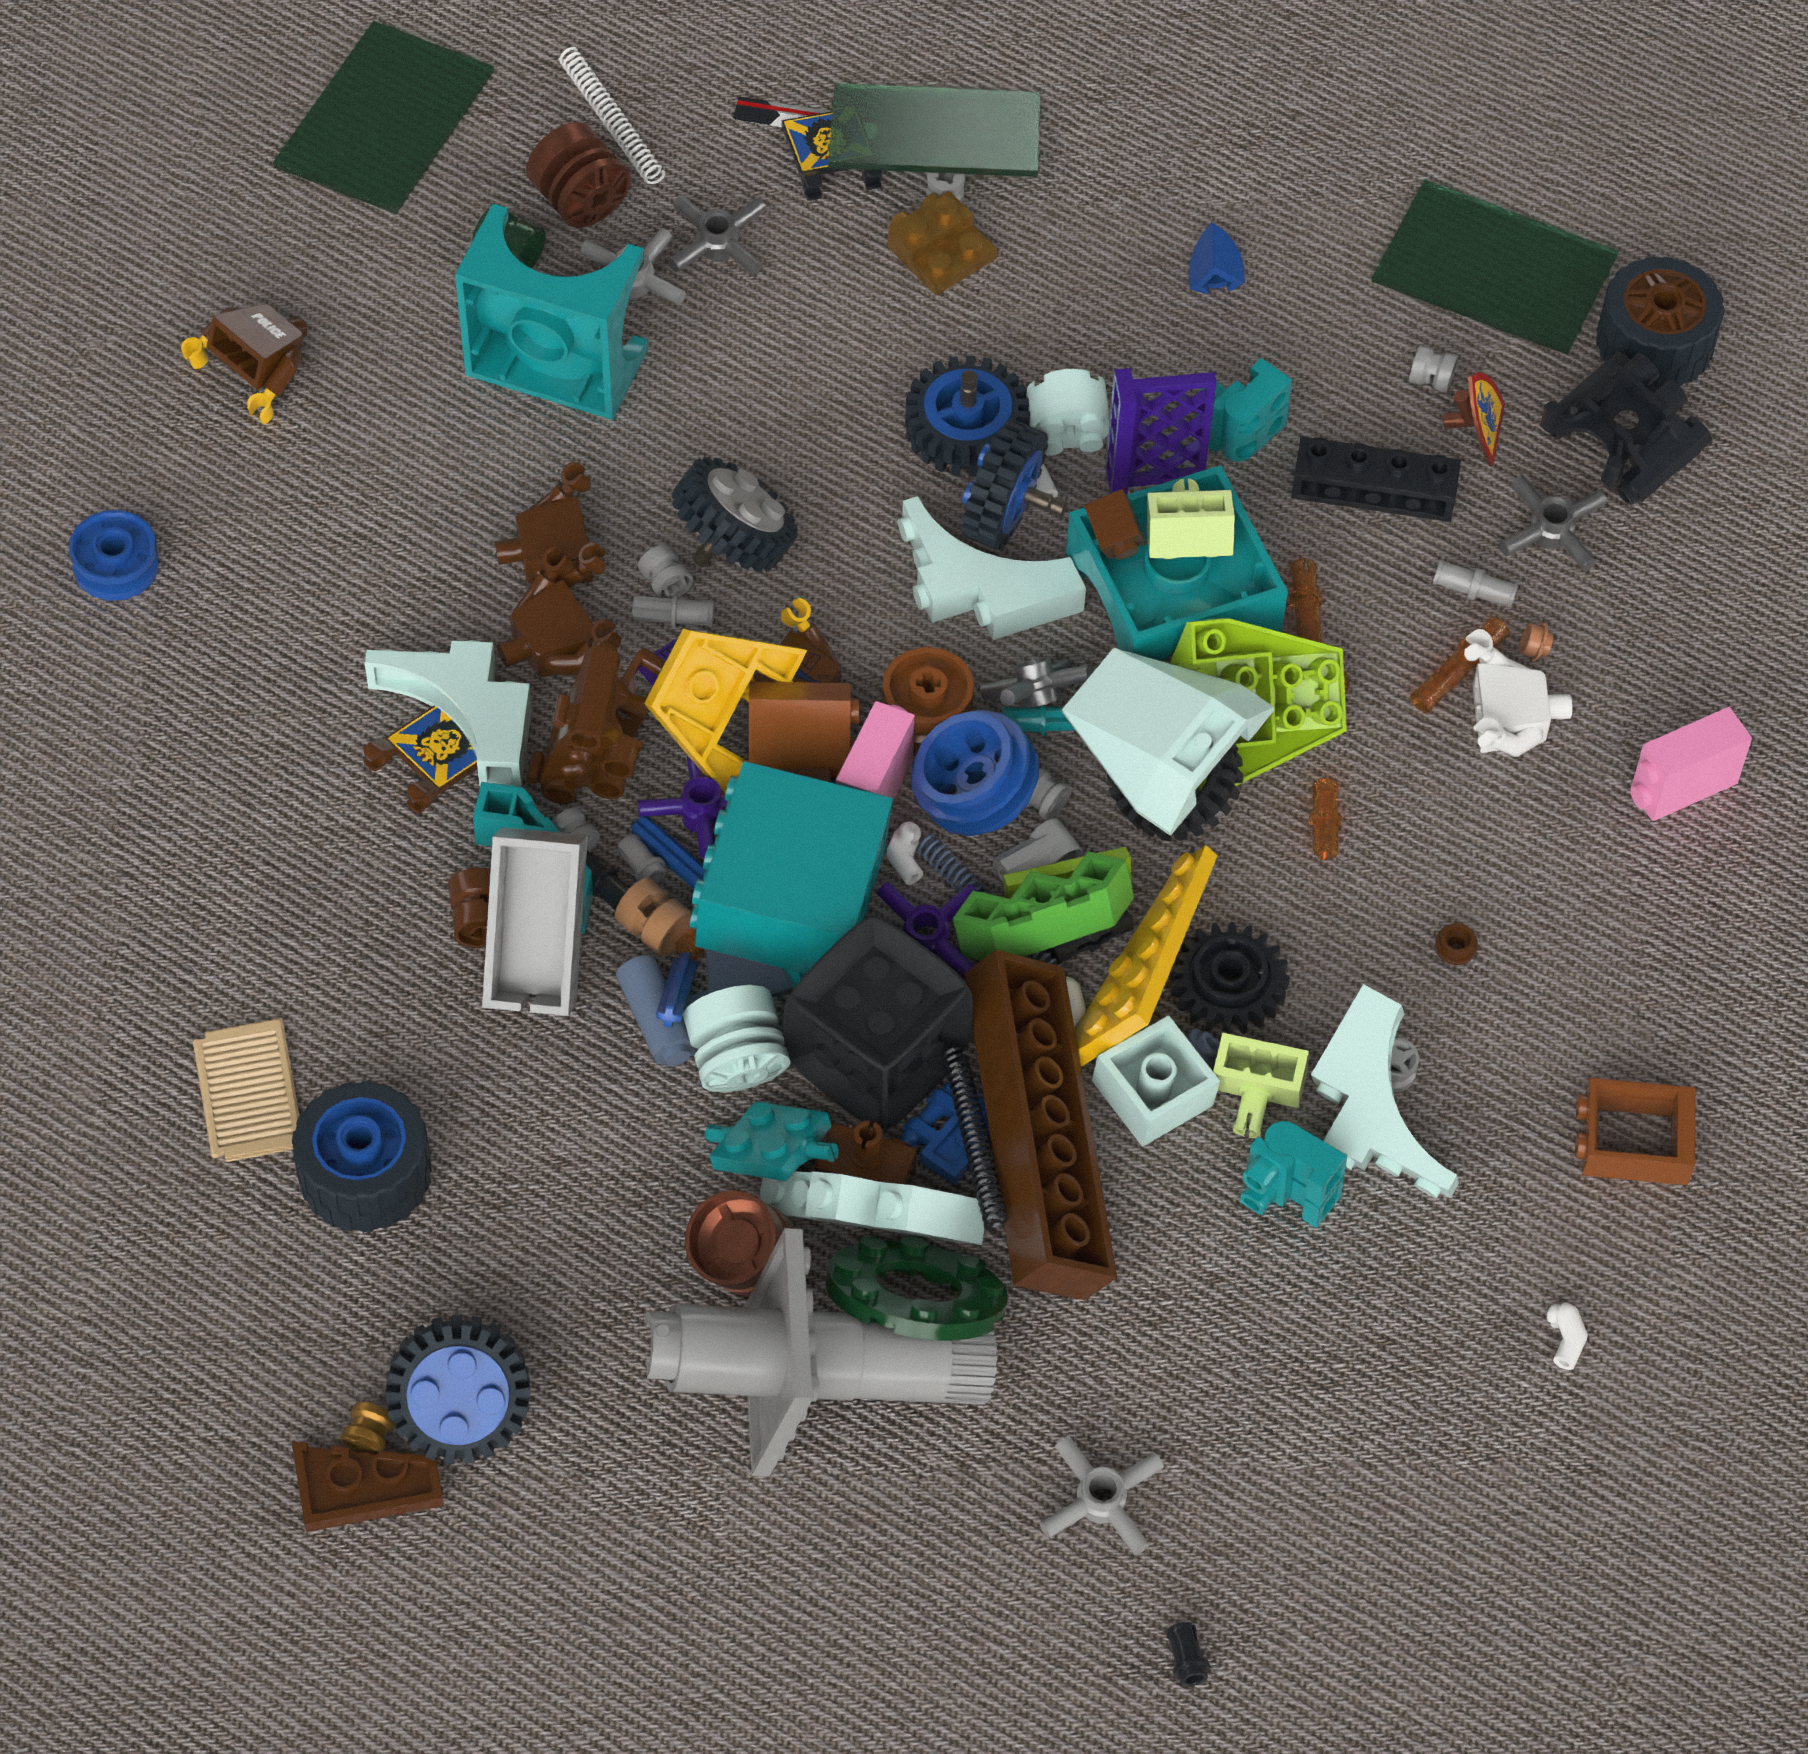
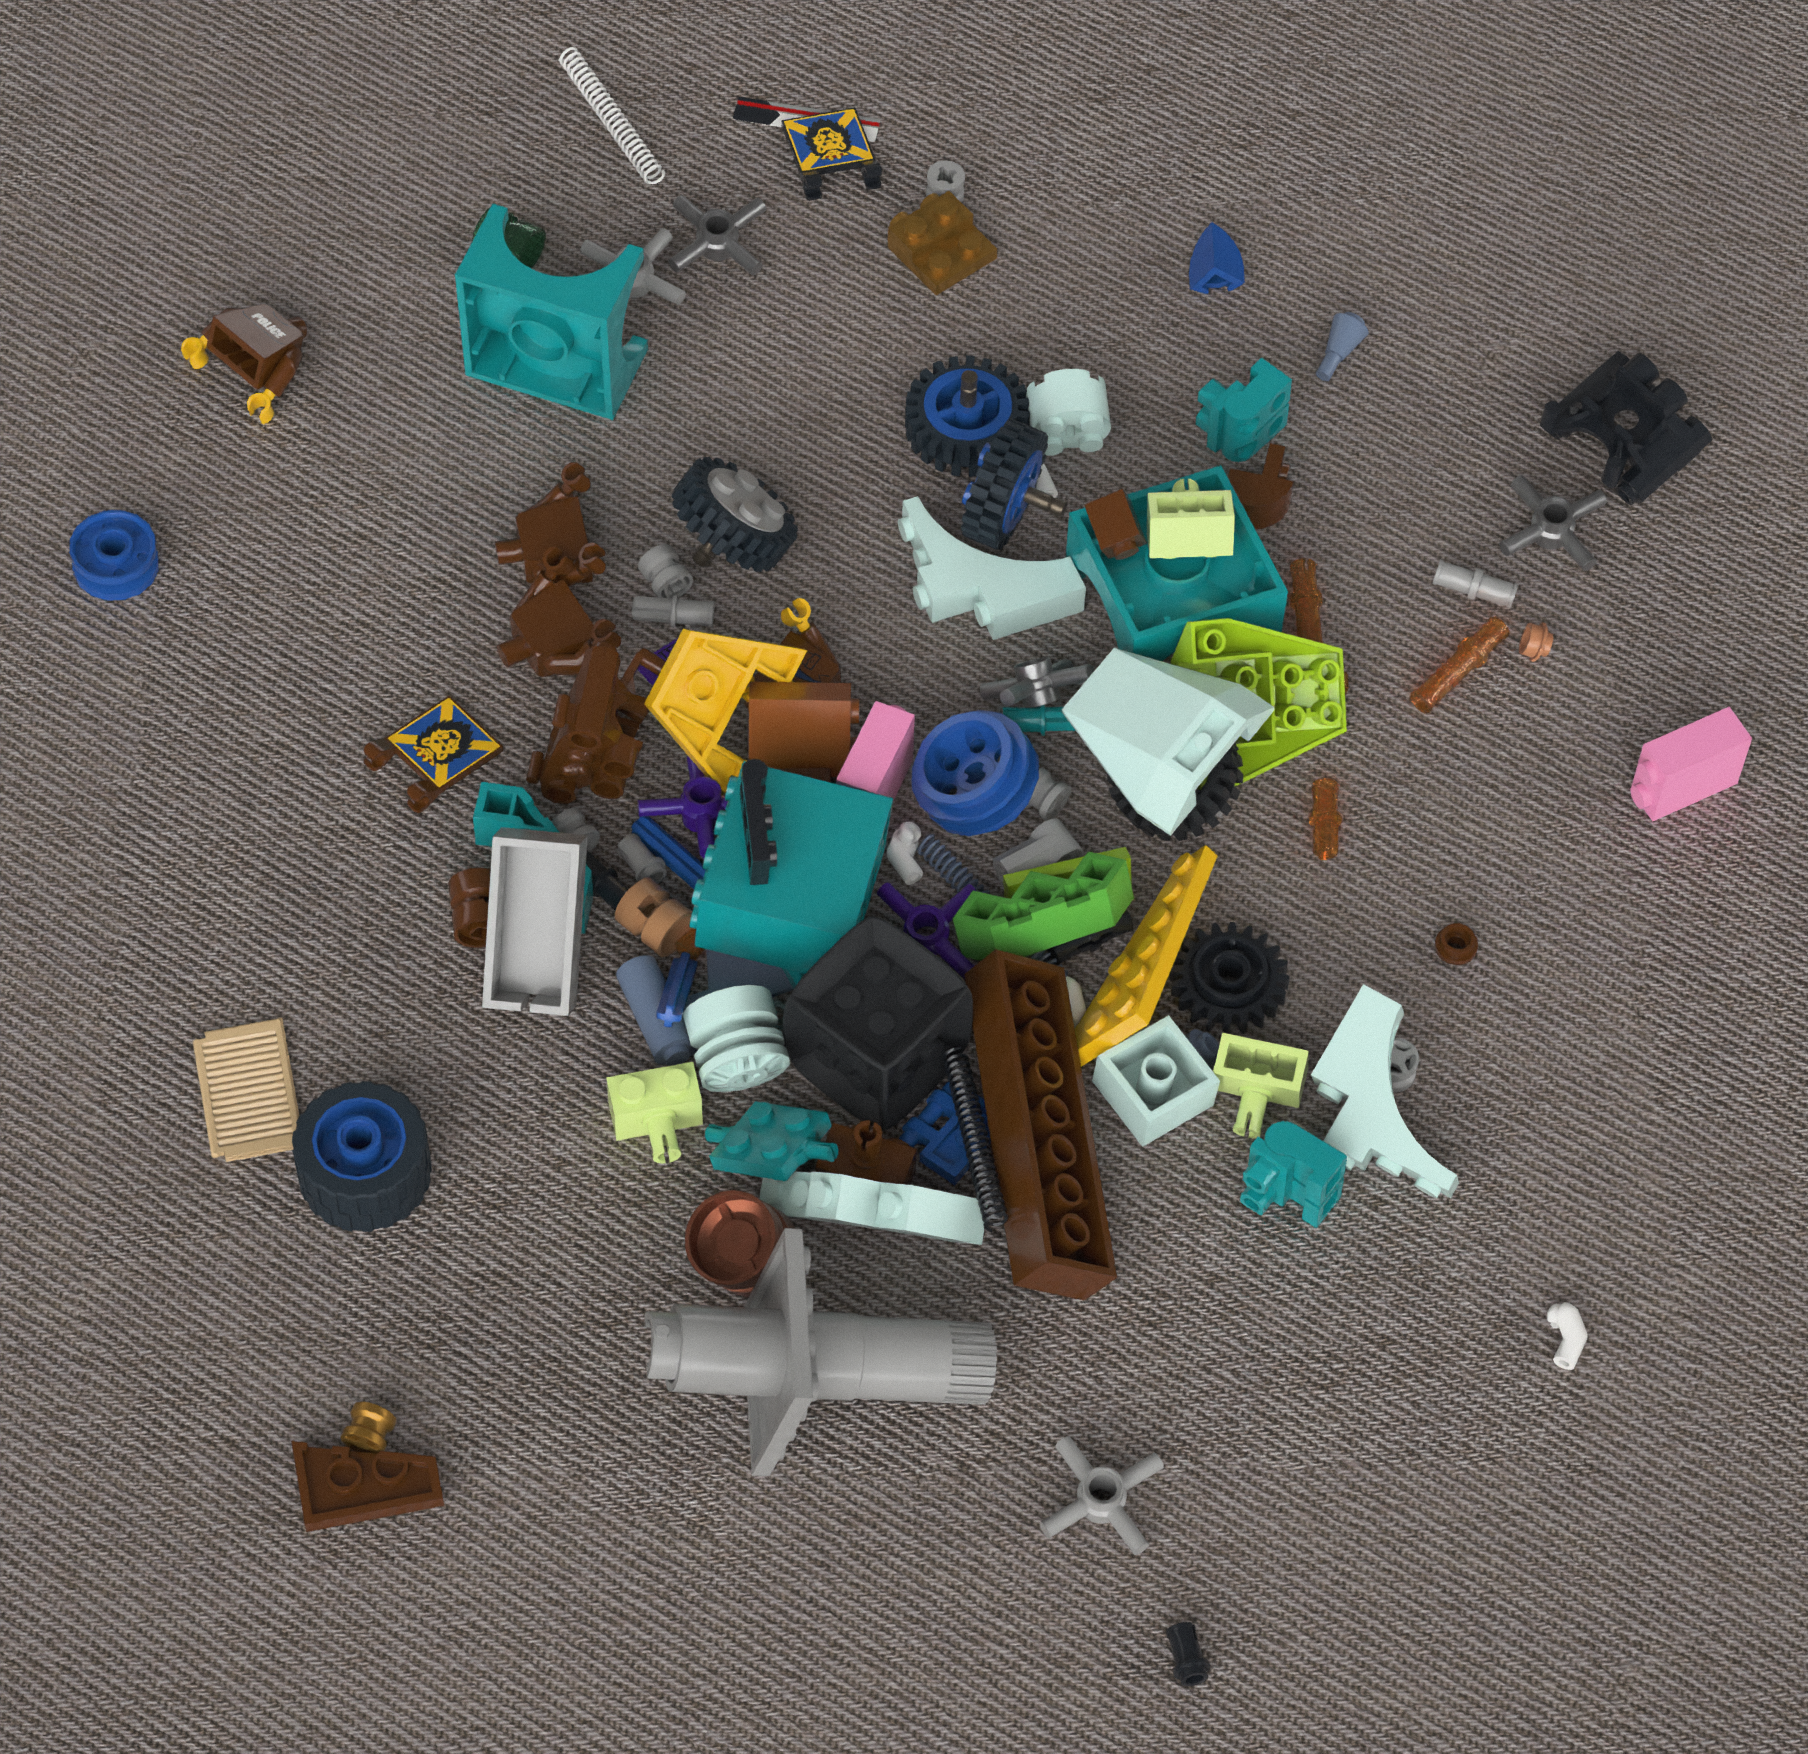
(384, 117): clear green piece -> none
(458, 1389): wheel -> none
(463, 687): light aqua arch -> none
(578, 174): copper wheel -> none
(656, 1105): none -> yellowish green brick
(757, 821): none -> black plate
(930, 686): dark orange wheel -> none
(935, 130): clear green piece -> none
(971, 1315): dark green plate -> none
(1129, 432): dark purple fence -> none
(1265, 495): none -> reddish brown brick
(1345, 335): none -> sand blue cone
(1376, 478): black brick -> none
(1433, 368): light grey wheel -> none
(1480, 409): shield -> none
(1495, 266): clear green piece -> none
(1510, 700): white torso -> none
(1644, 1099): dark orange window -> none
(1664, 313): black wheel -> none

